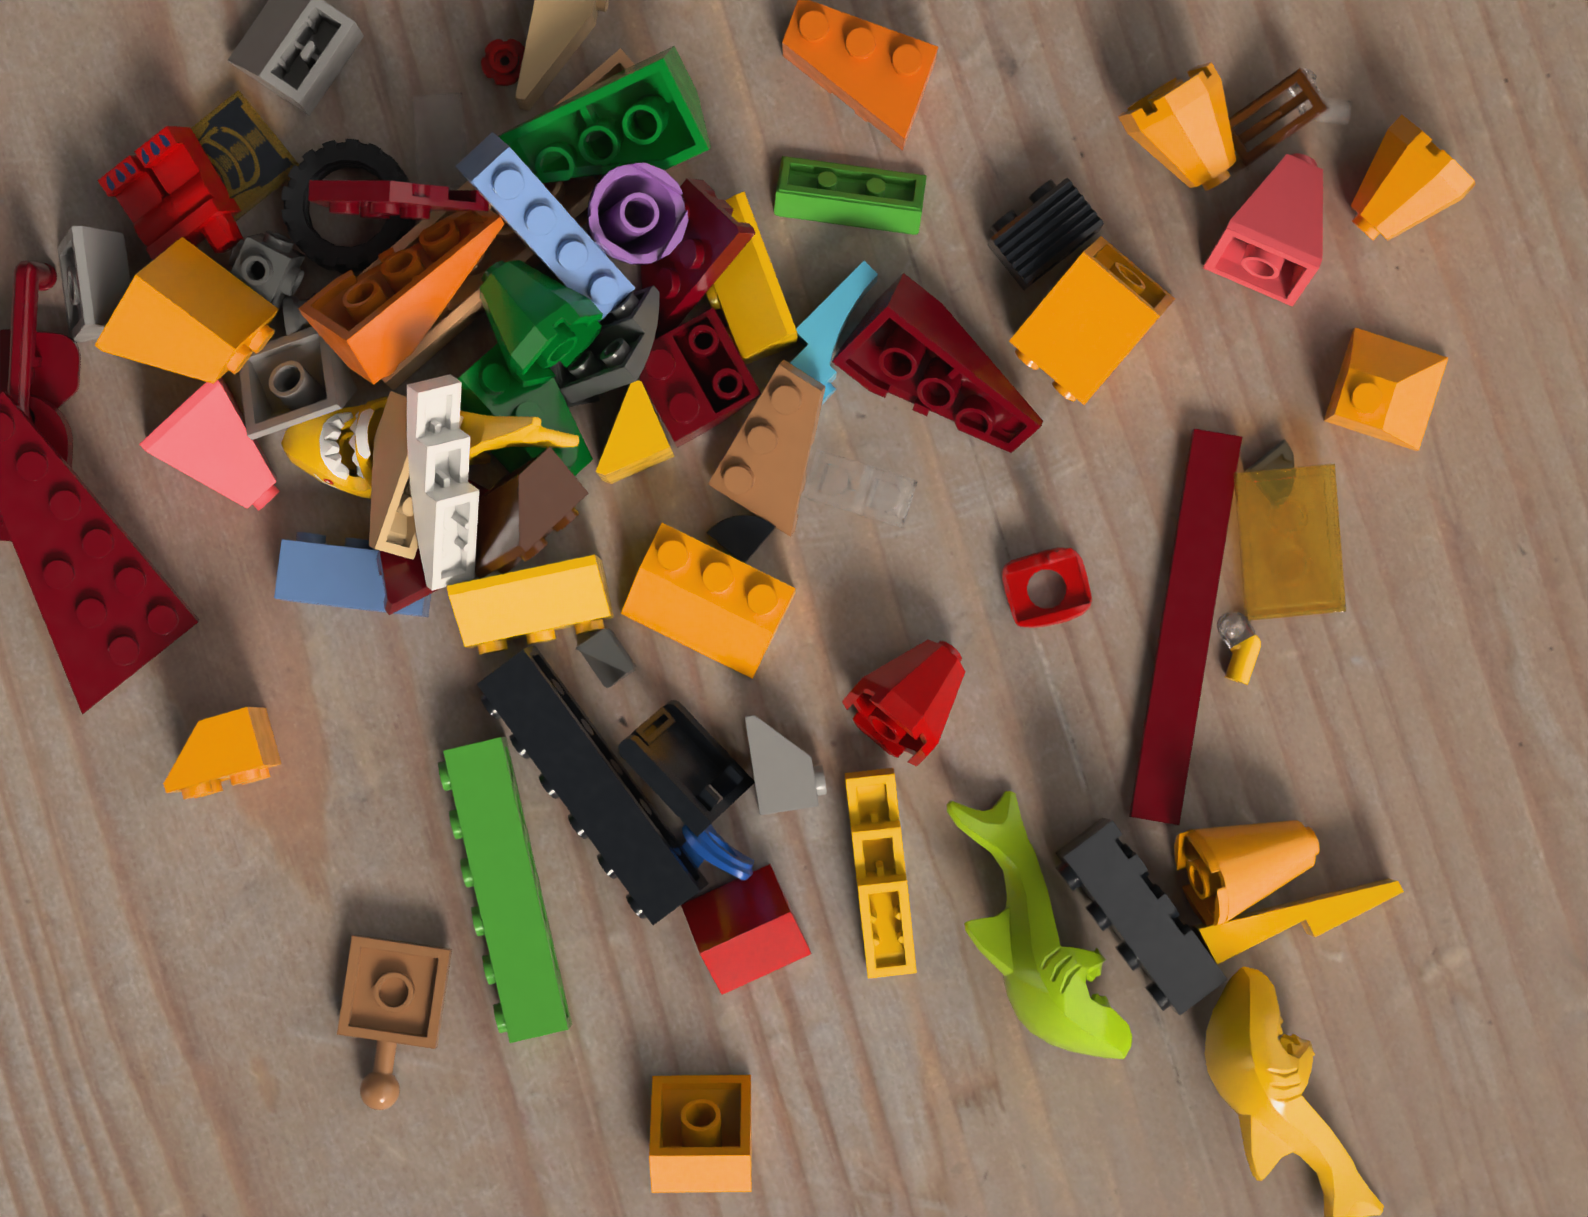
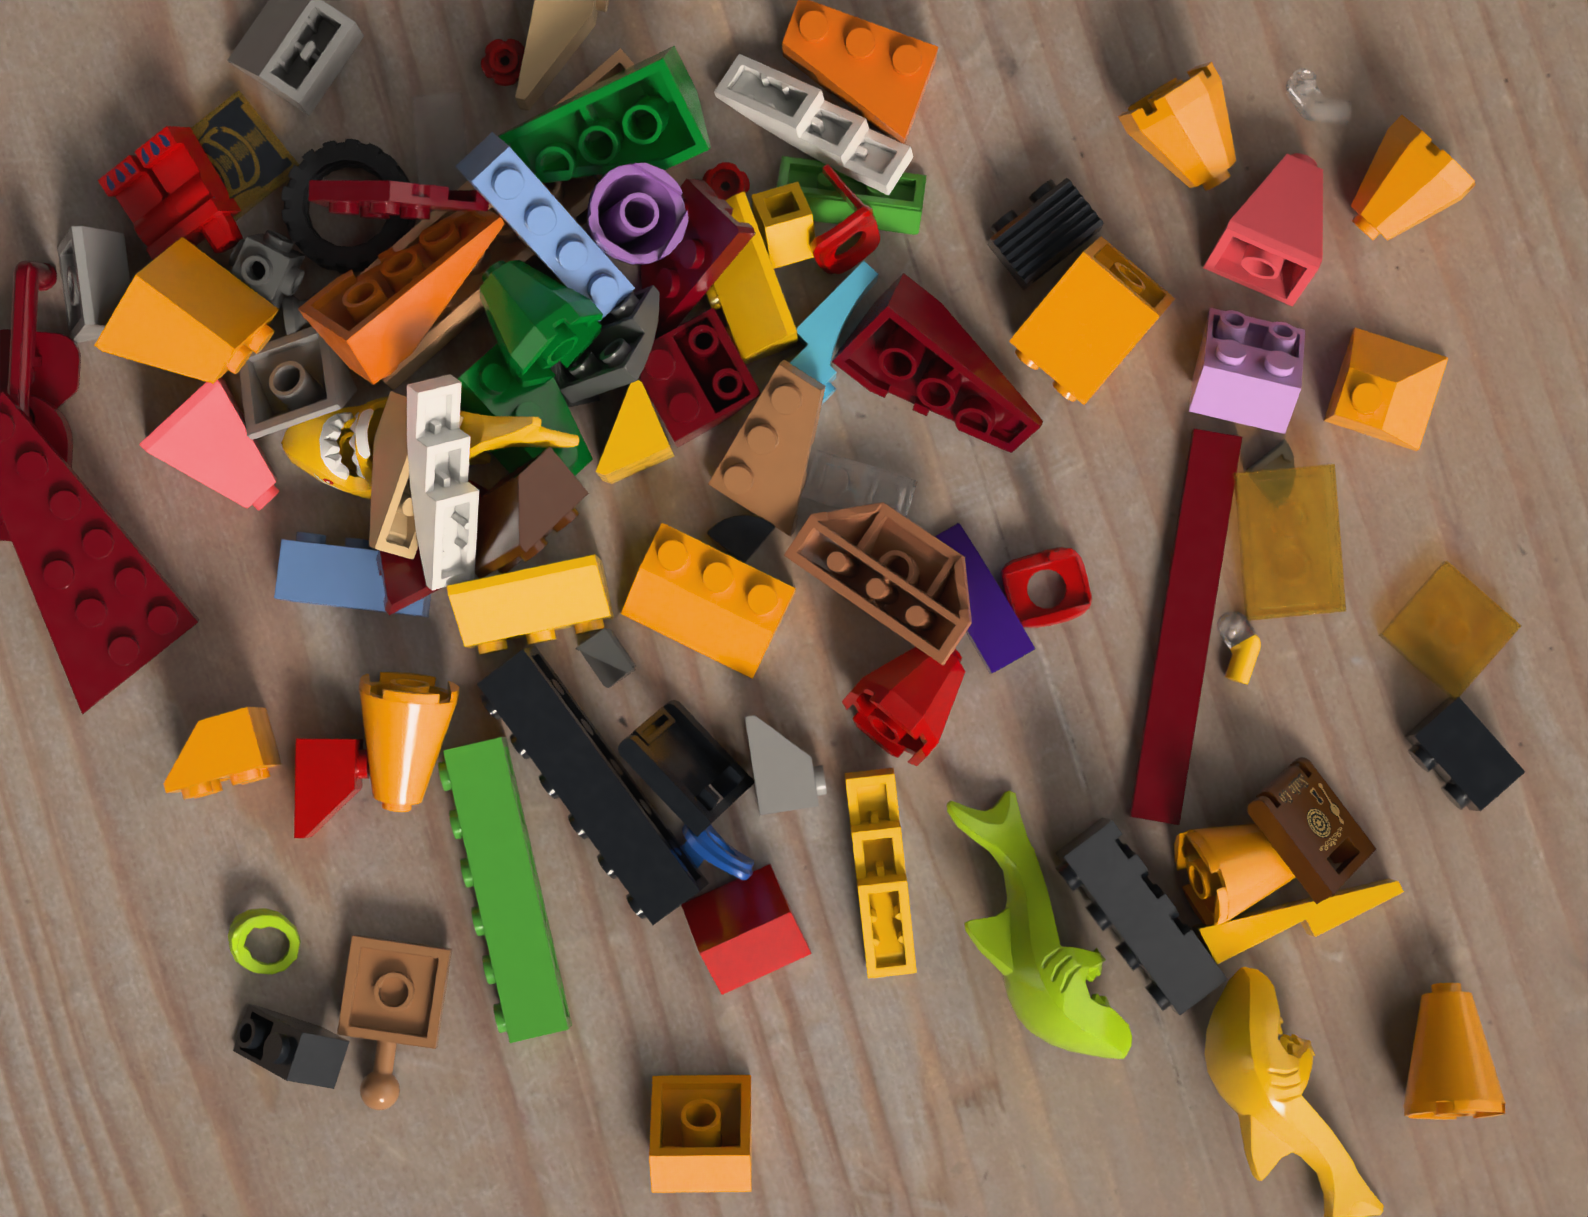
(262, 918): none -> lime piece
(291, 1047): none -> black slope
(326, 780): none -> red slope
(404, 733): none -> light orange cone
(728, 173): none -> red plate
(784, 224): none -> yellow brick
(813, 125): none -> white slope
(825, 245): none -> red piece
(890, 573): none -> nougat wedge
(994, 626): none -> dark purple slope
(1248, 370): none -> lavender slope
(1308, 826): none -> reddish brown container
(1309, 92): reddish brown tile -> none
(1450, 630): none -> clear yellow tile
(1451, 1060): none -> light orange cone
(1463, 755): none -> black brick

